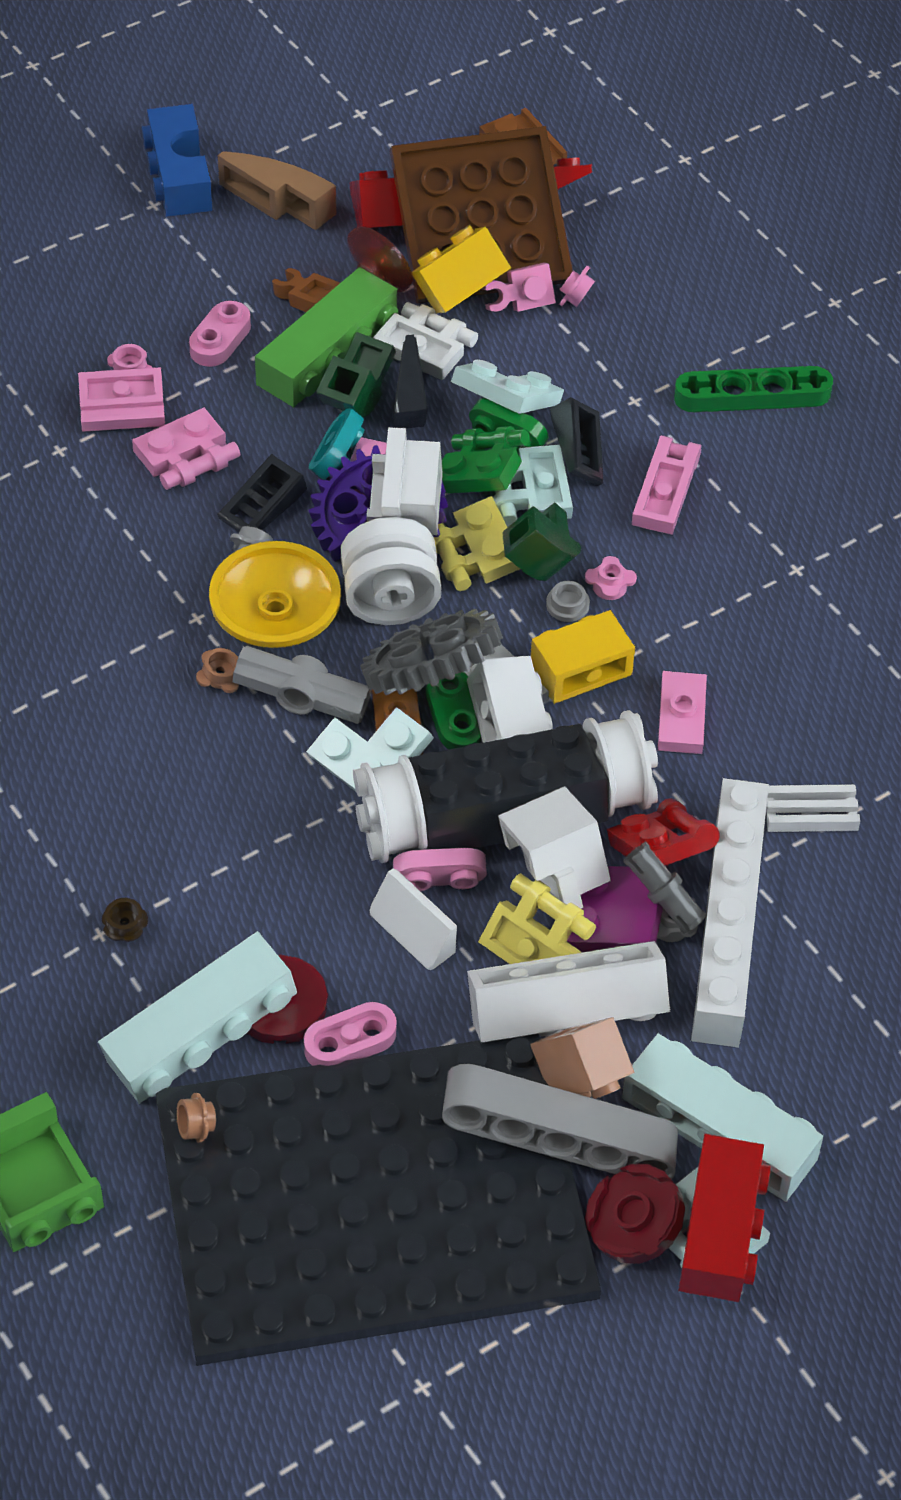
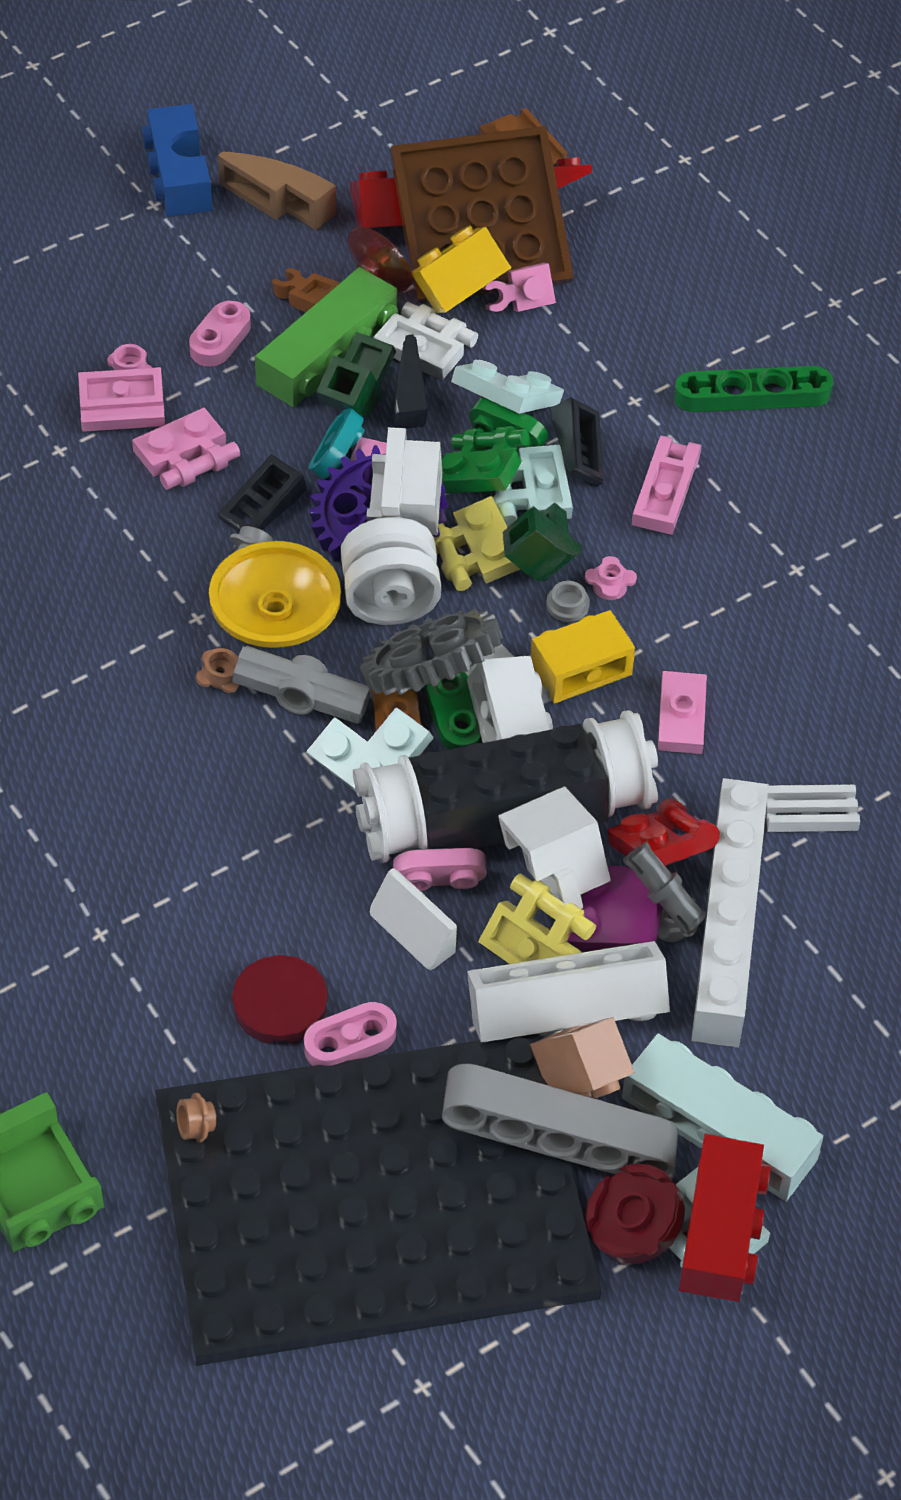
(124, 910): dark brown plate -> none
(198, 1017): light aqua brick -> none
(576, 287): bright pink plate -> none

